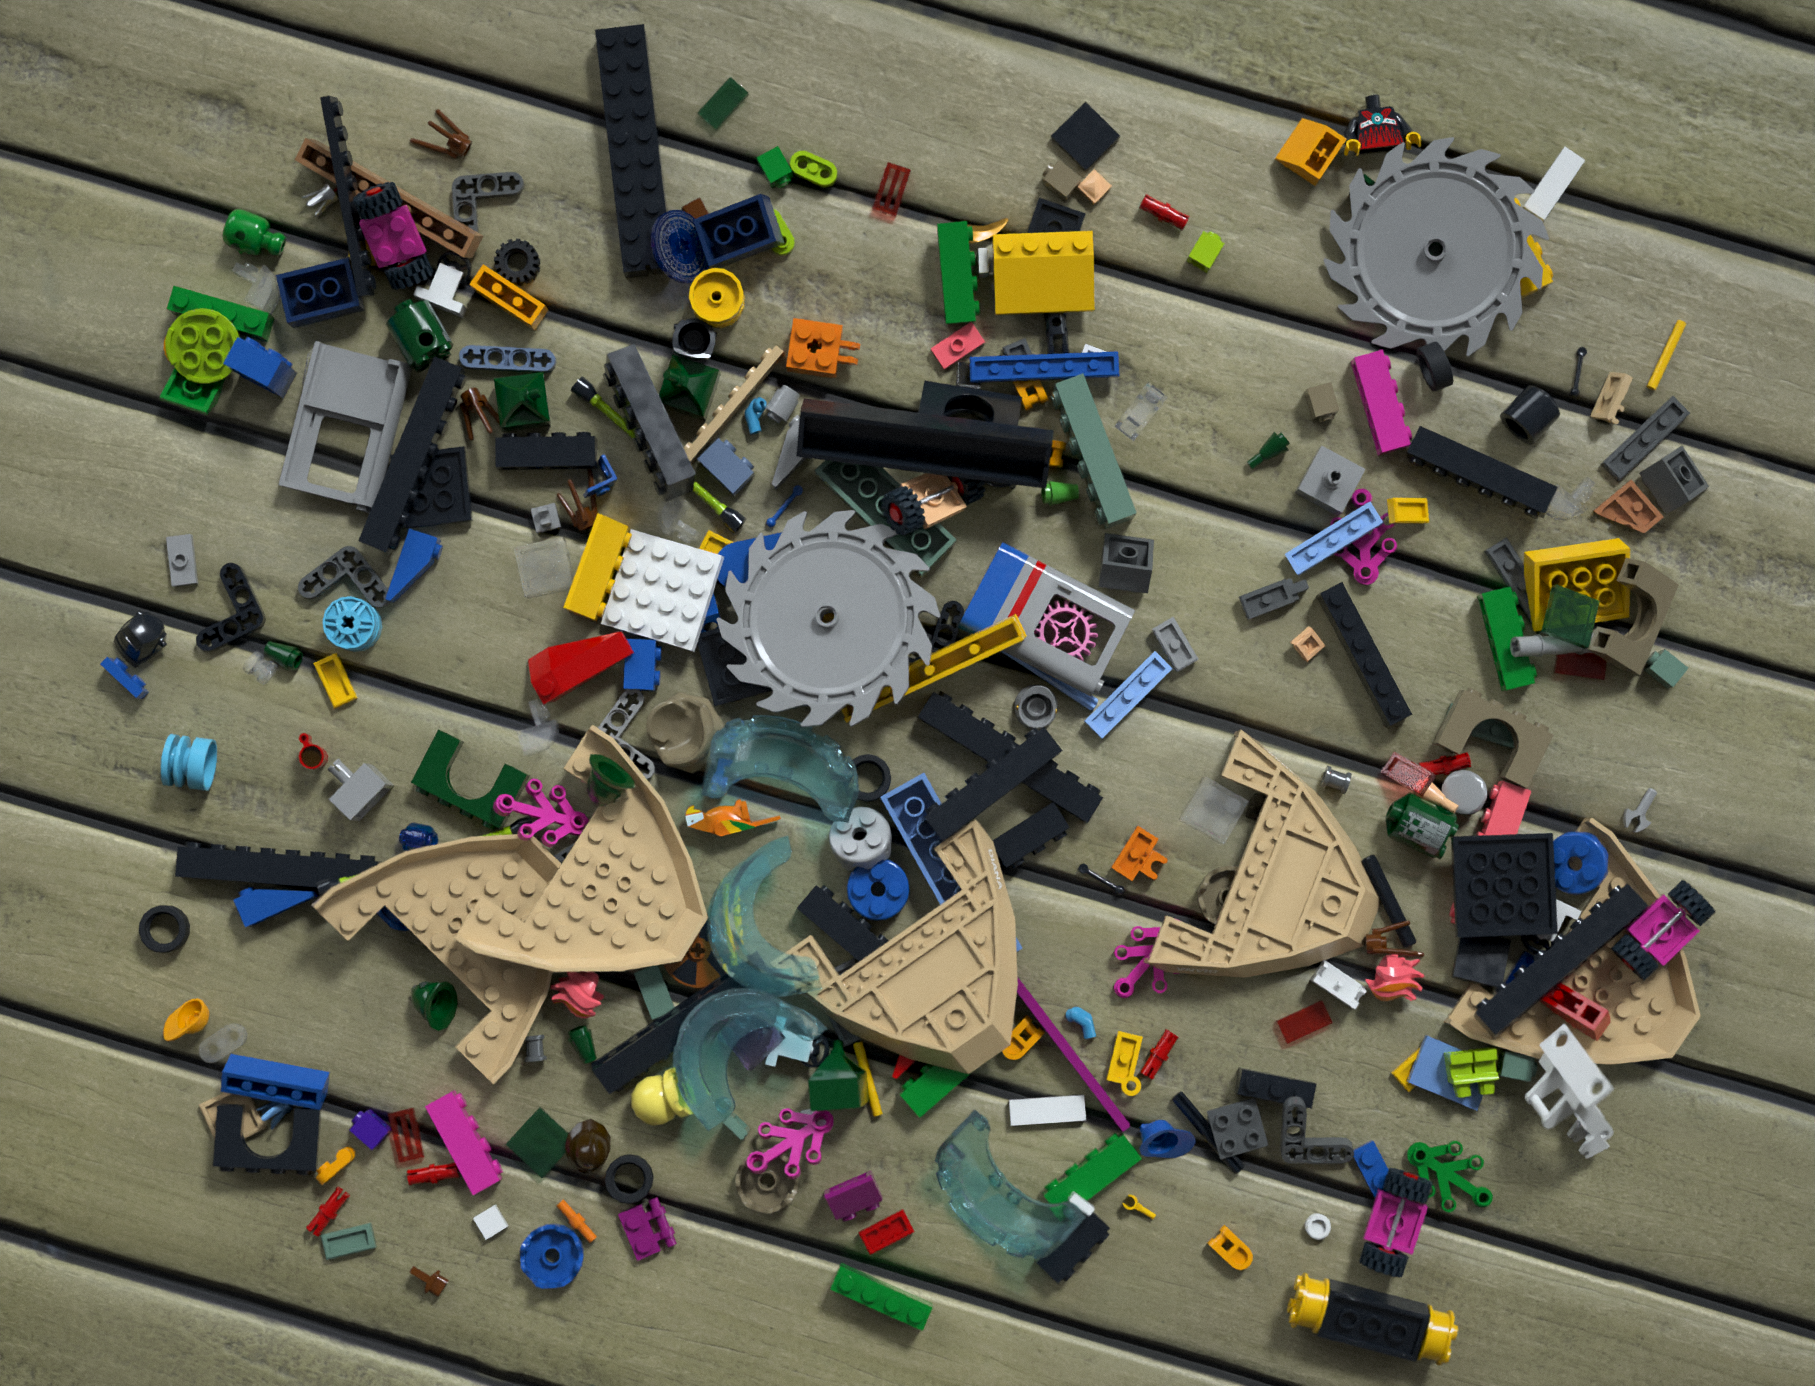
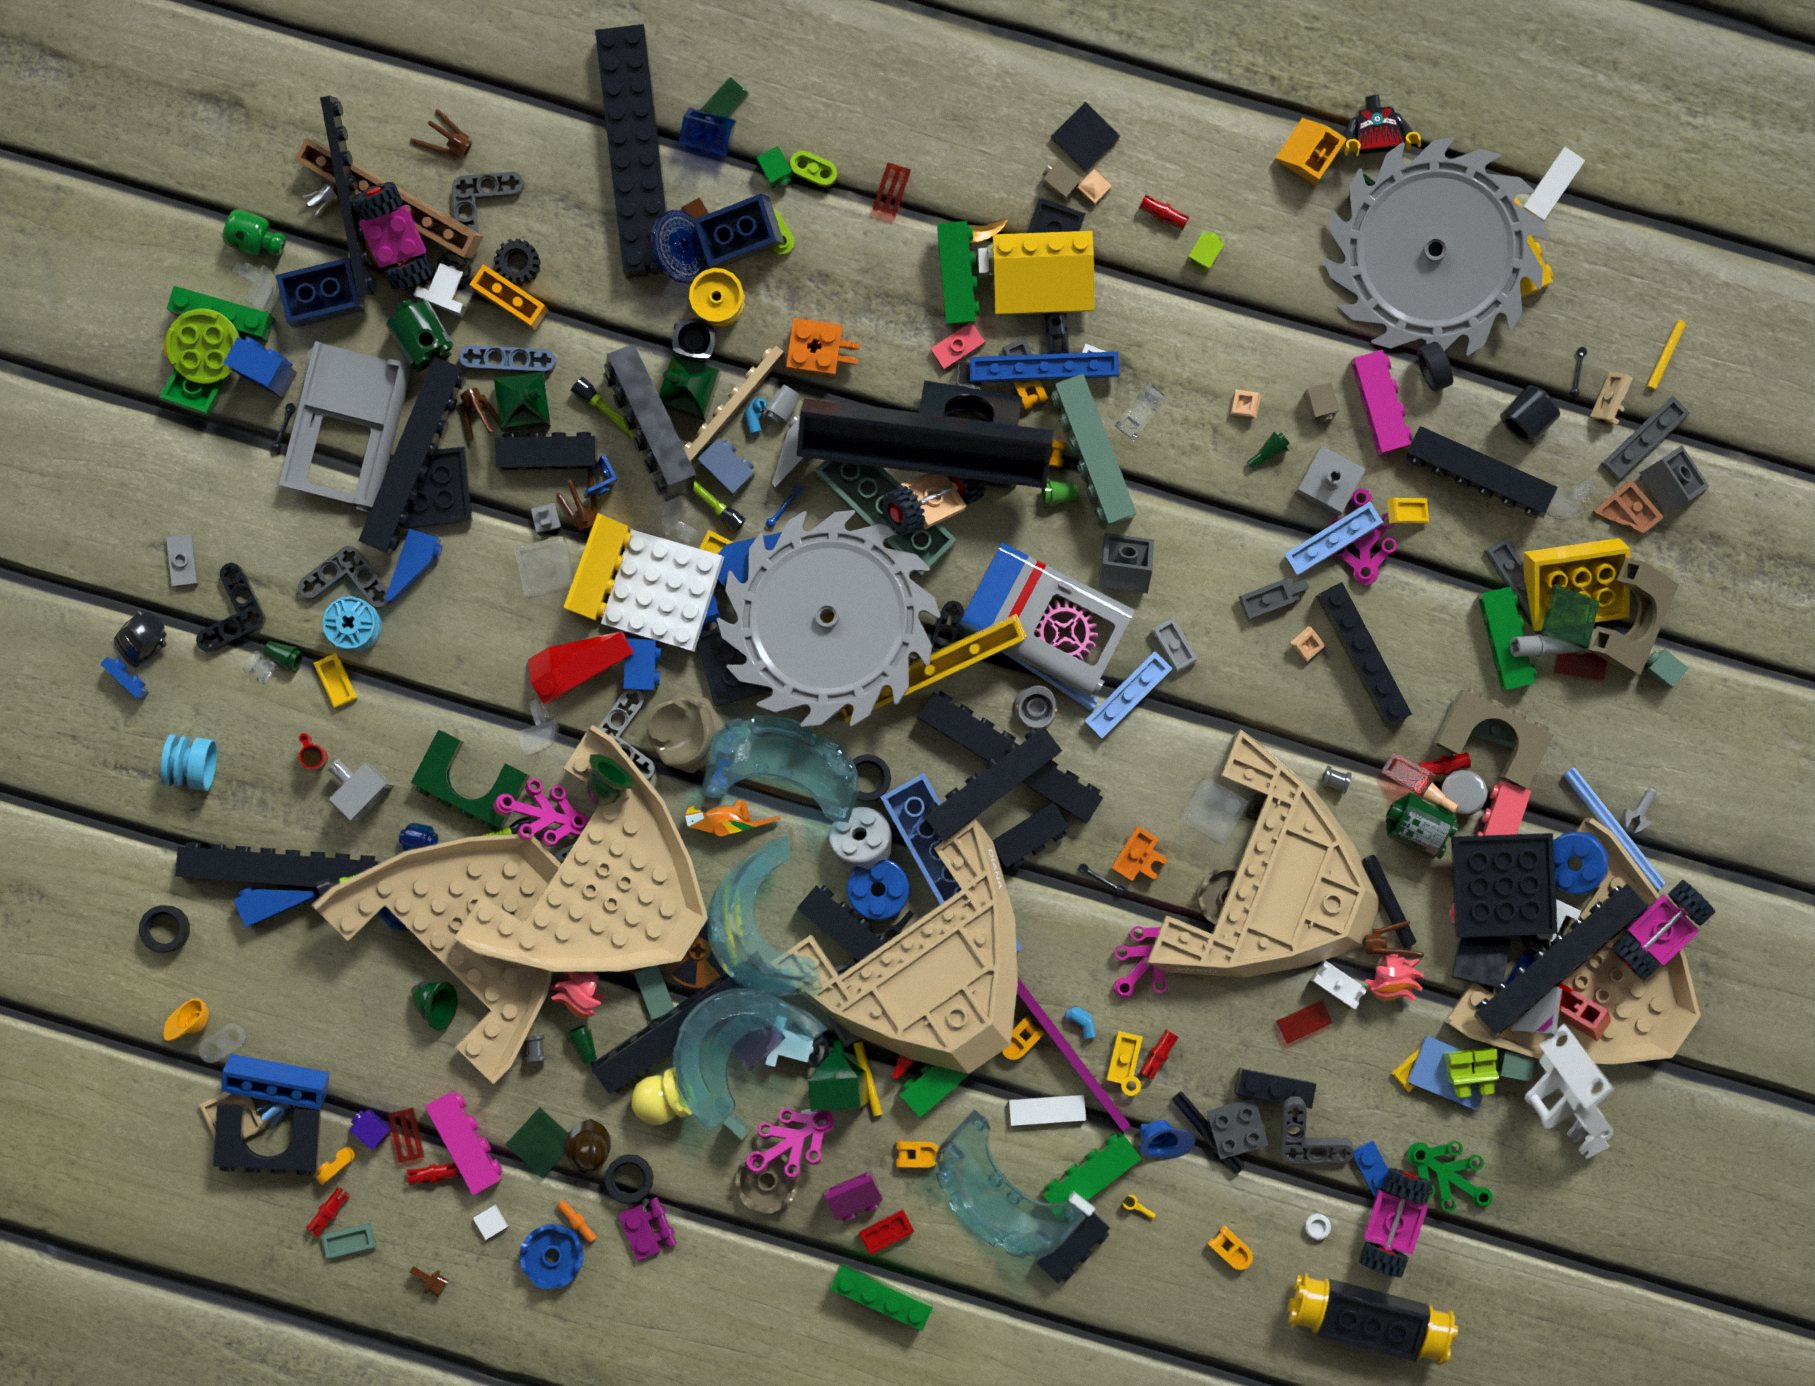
(290, 408): none -> black hinge
(707, 132): none -> clear blue brick
(899, 926): none -> black hand
(925, 1153): none -> light orange plate
(1245, 404): none -> light nougat tile
(1542, 1016): none -> light grey tile
(1607, 820): none -> light blue axle

